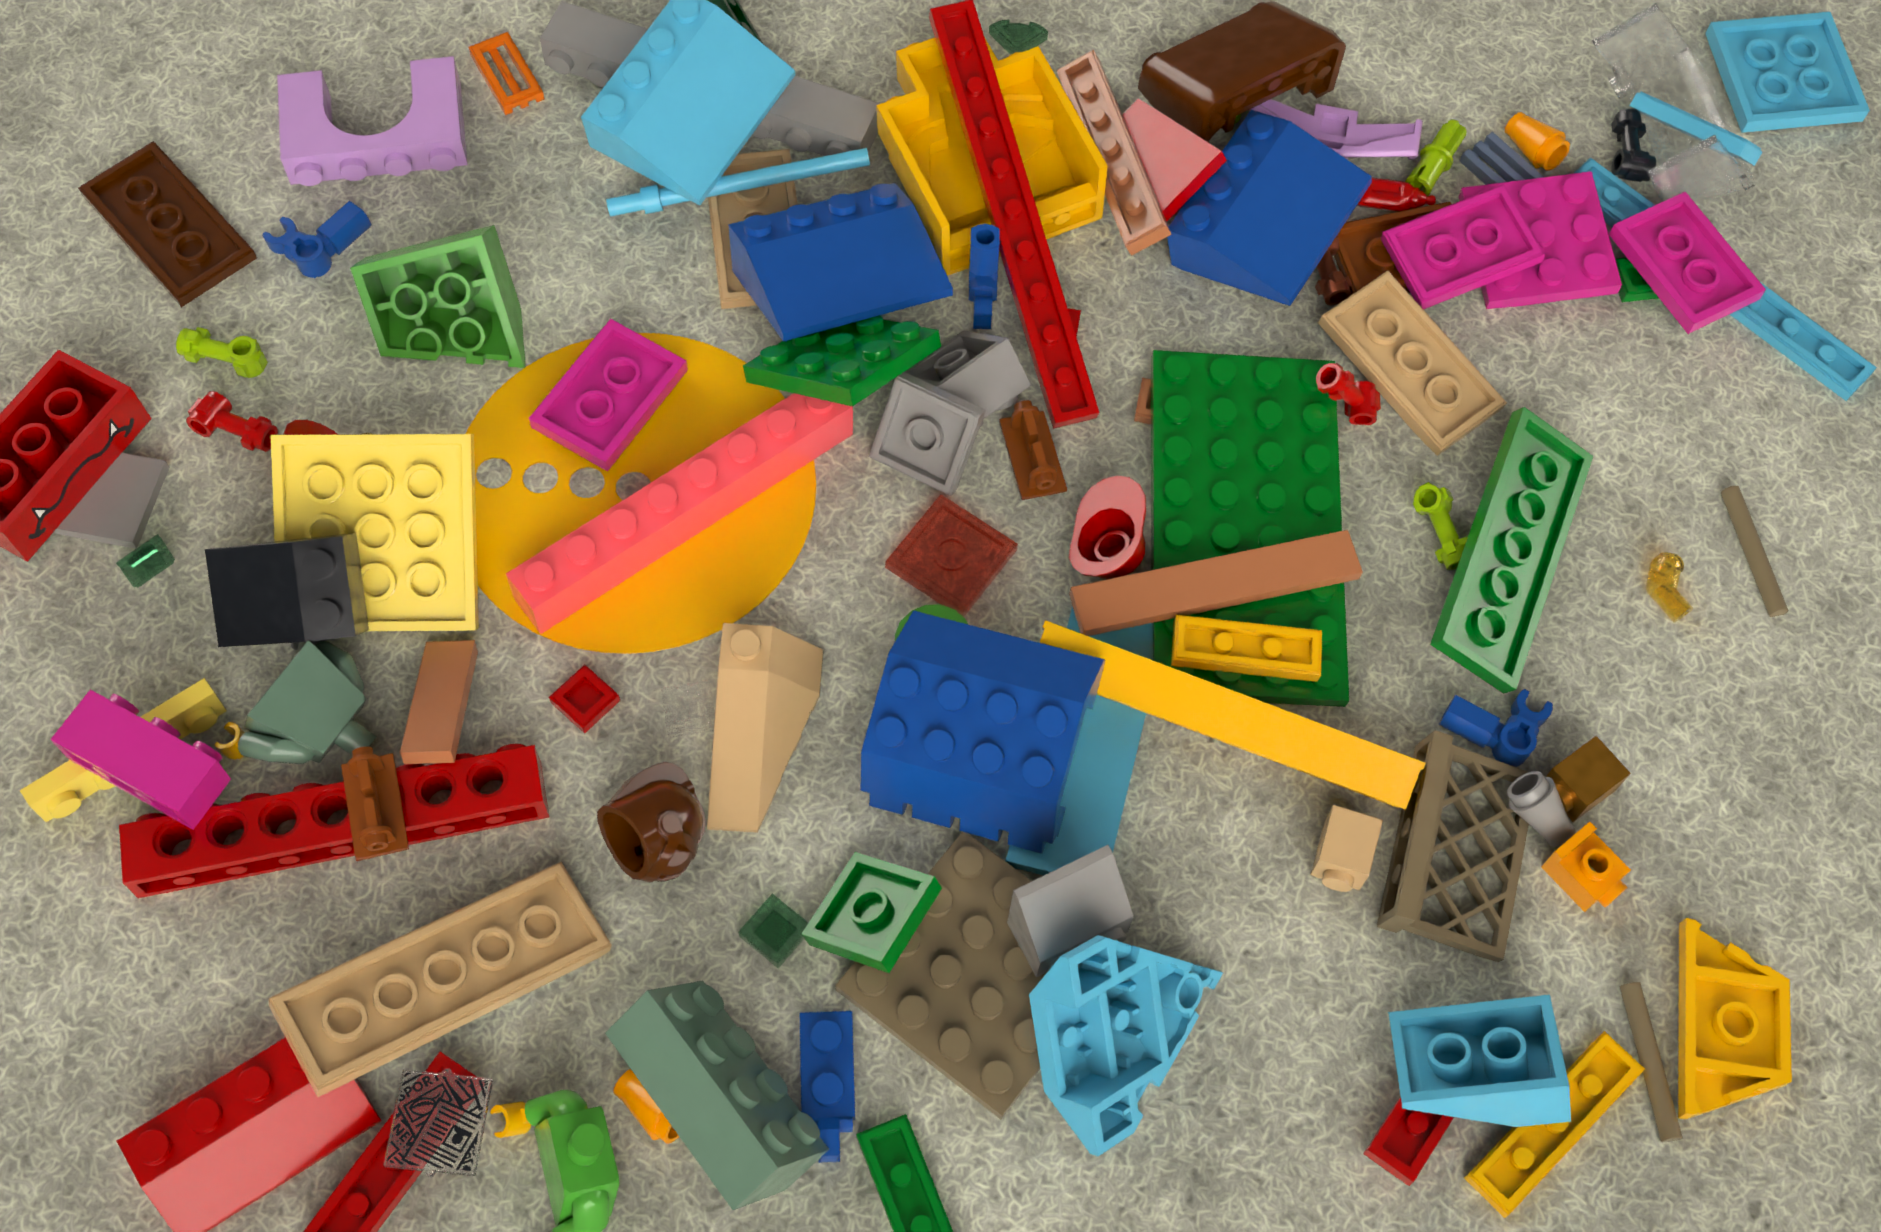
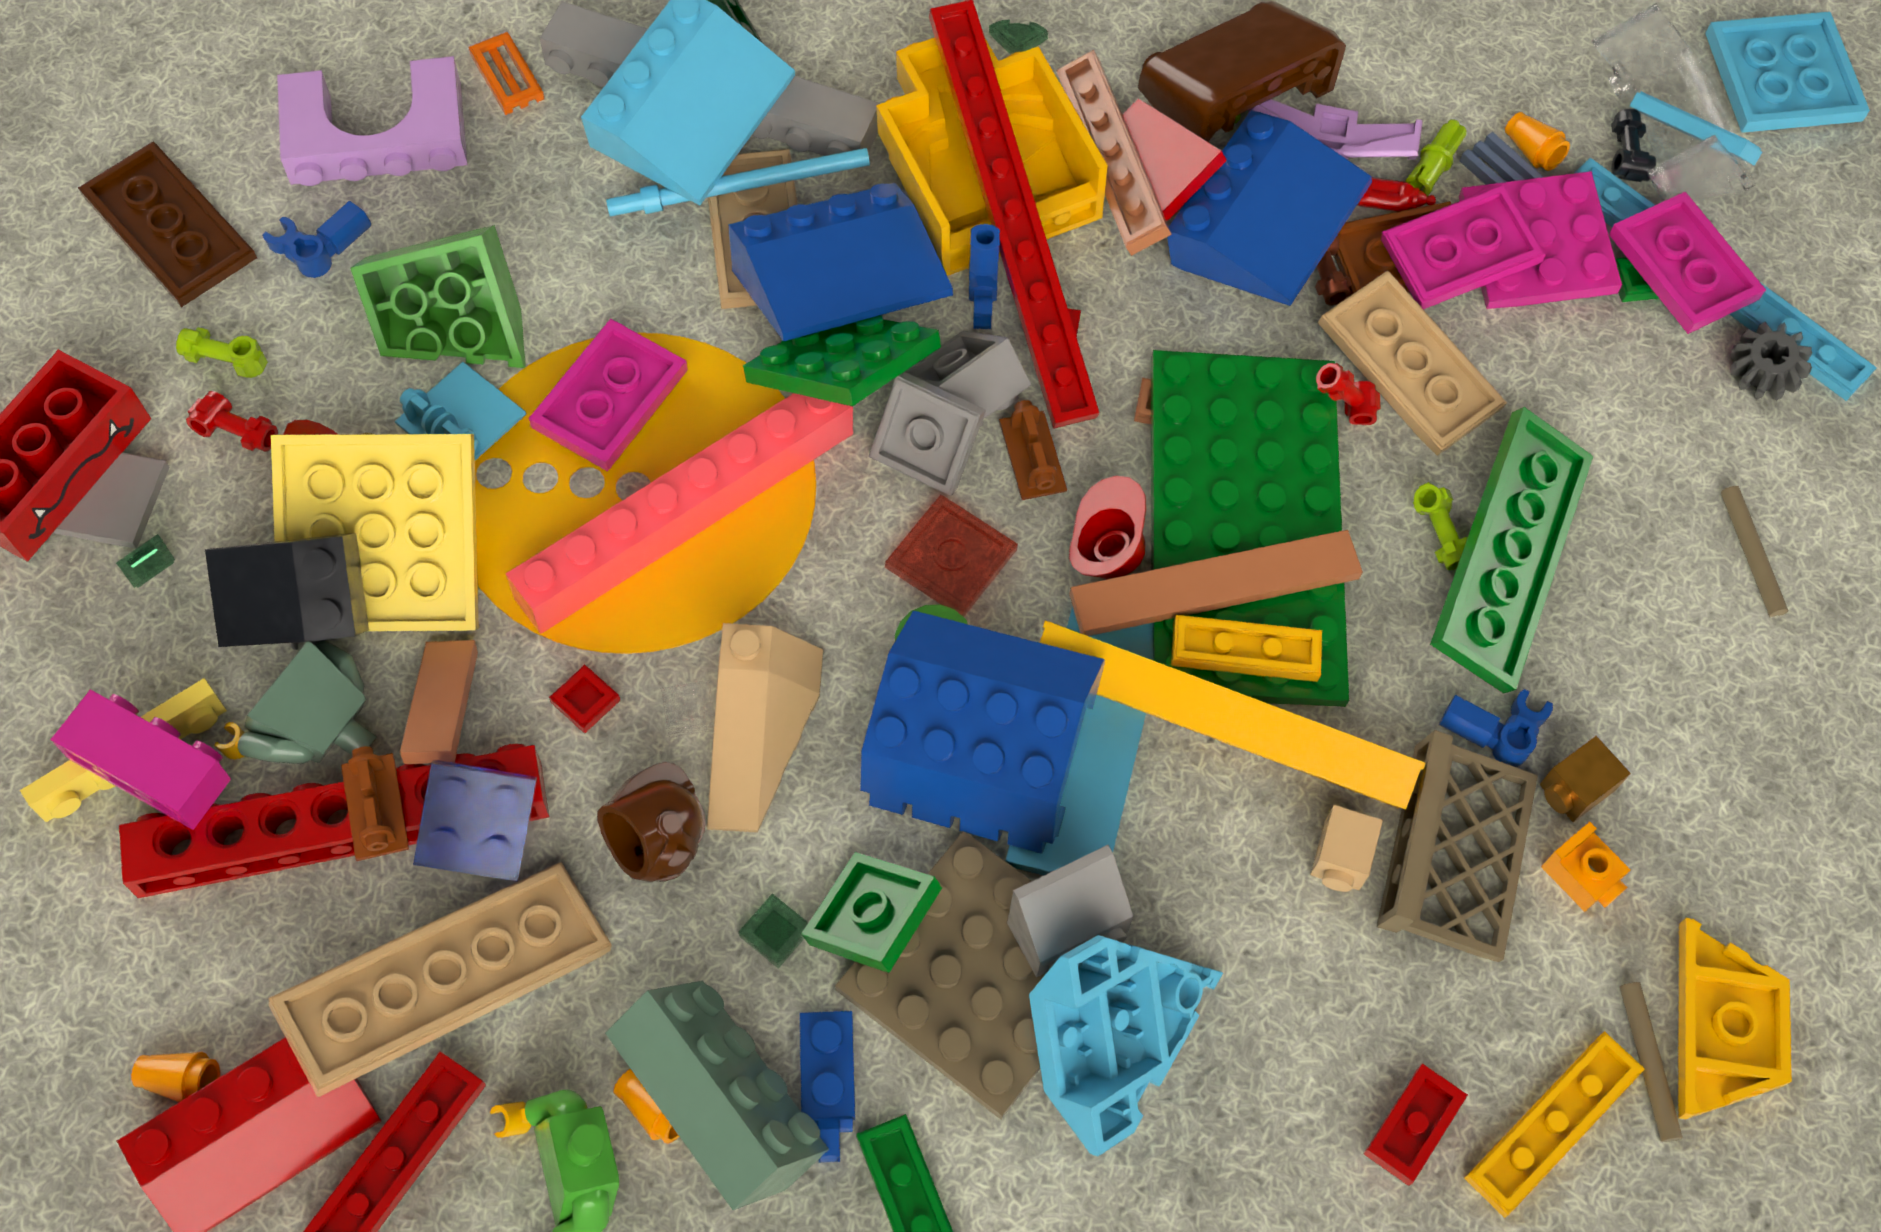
(174, 1074): none -> light orange cone
(438, 1123): clear piece -> none
(460, 405): none -> medium azure hinge
(474, 820): none -> clear blue plate
(1483, 1061): medium azure slope -> none
(1540, 806): light grey cone -> none
(1663, 584): clear yellow arm -> none
(1776, 349): none -> dark grey gear

